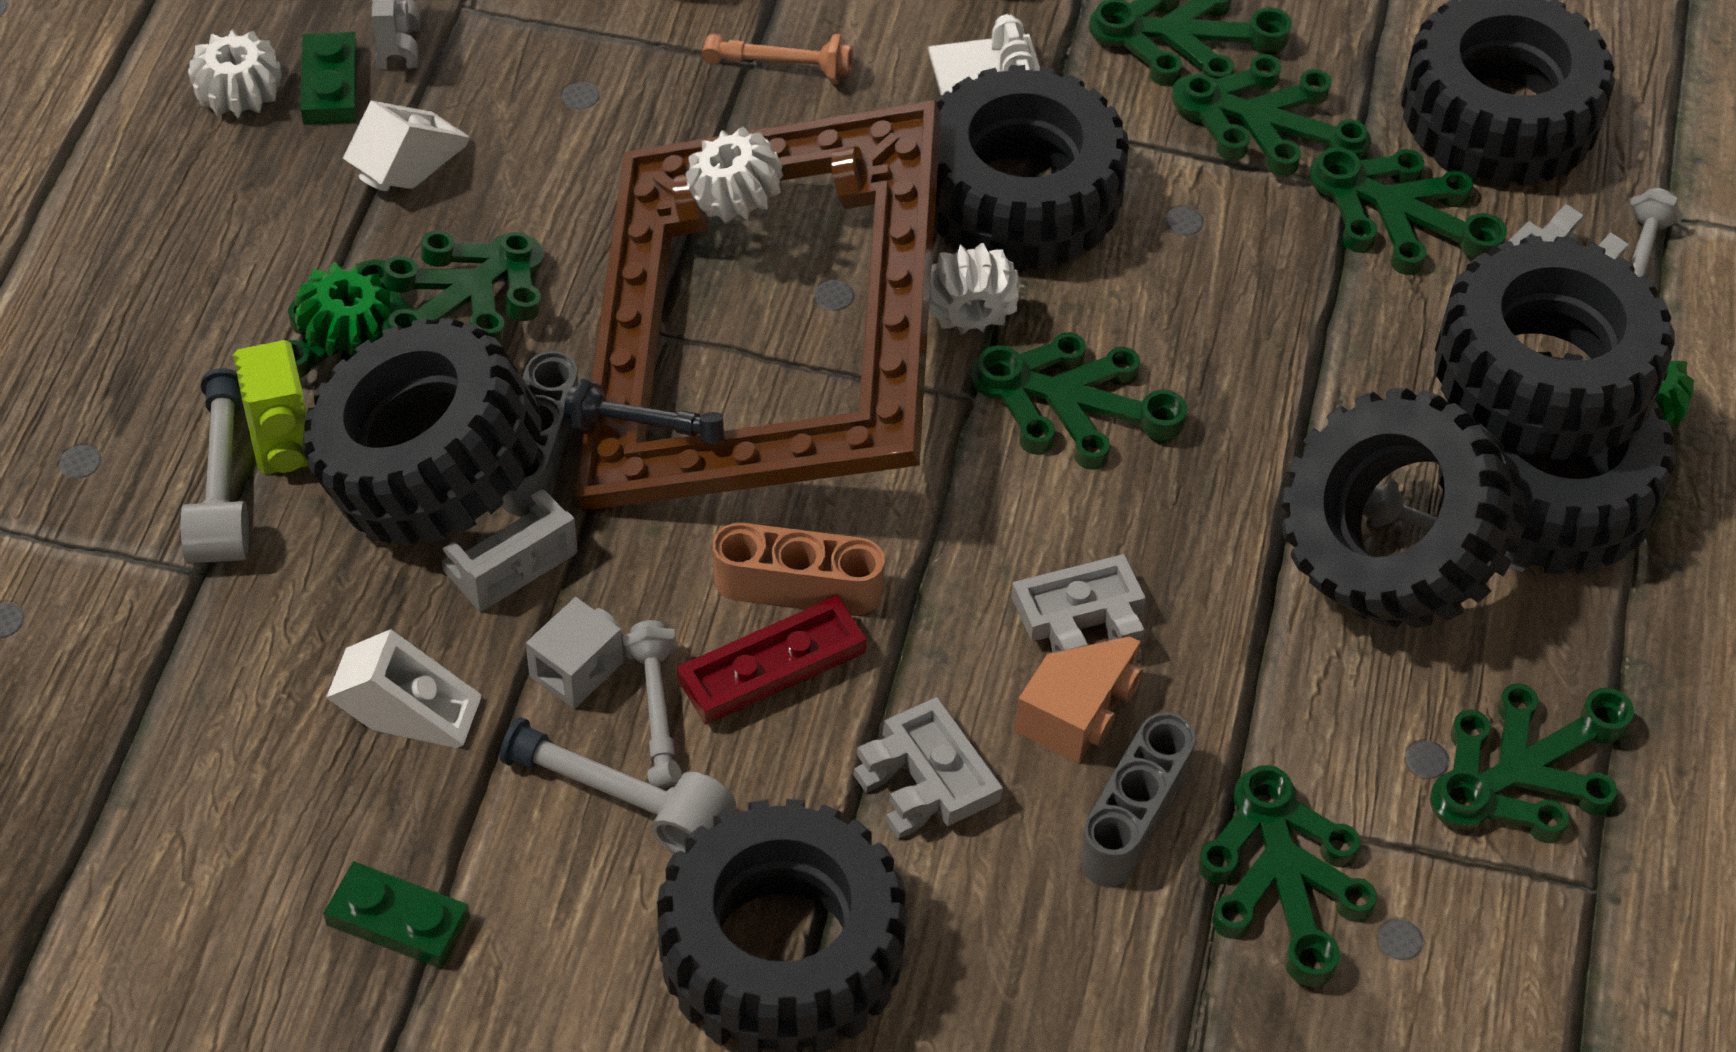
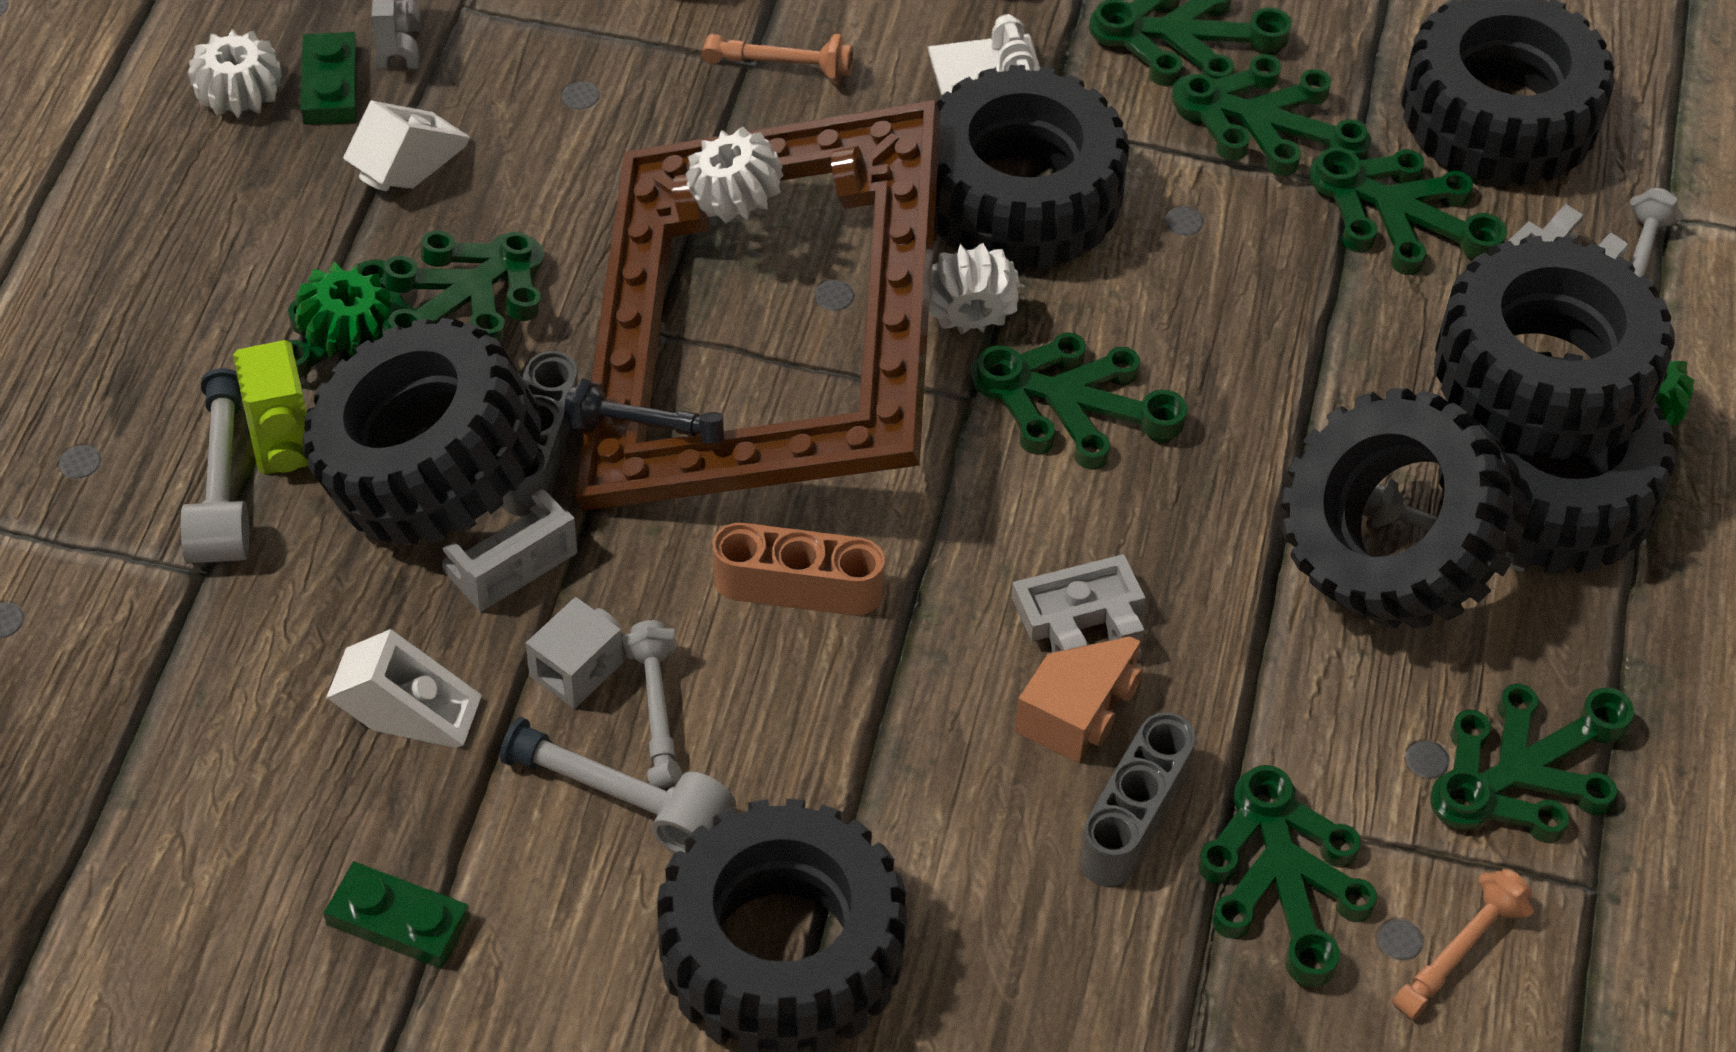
(771, 659): dark red plate -> none
(940, 760): light grey plate -> none
(1504, 896): none -> nougat piece

